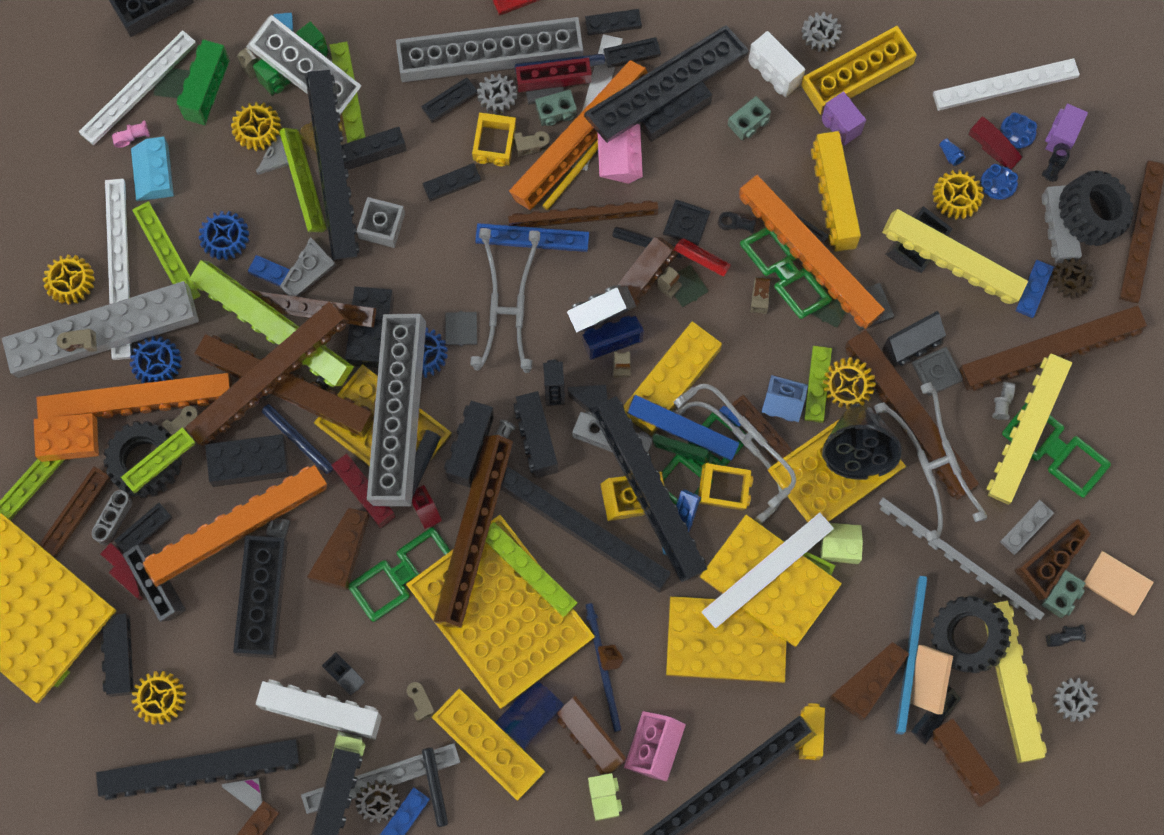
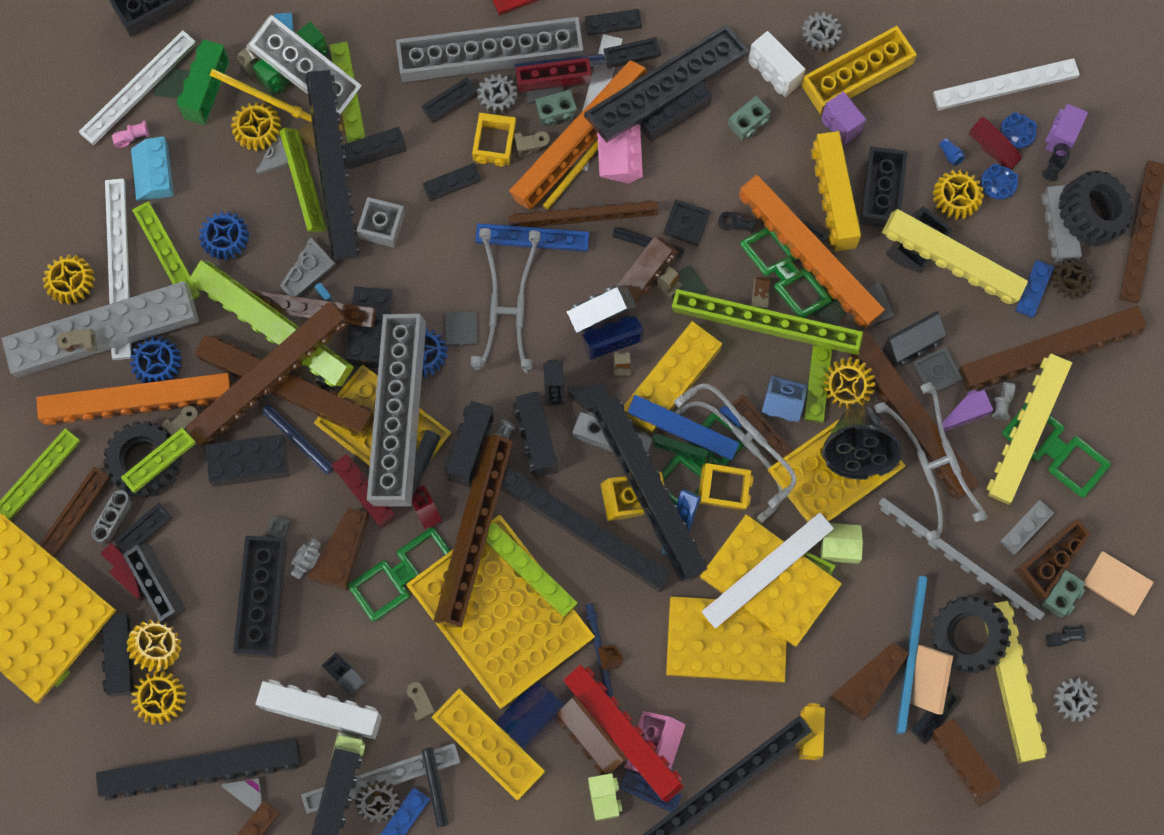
(66, 437): orange brick -> none
(150, 635): none -> yellow gear
(234, 526): orange brick -> none
(268, 270): blue plate -> none
(295, 111): none -> yellow bar
(305, 558): none -> light grey gear
(322, 292): none -> dark azure tile
(623, 733): none -> red brick
(639, 787): none -> dark blue plate
(702, 257): red tile -> none
(767, 322): none -> lime brick
(882, 185): none -> black brick
(972, 407): none -> medium lavender slope

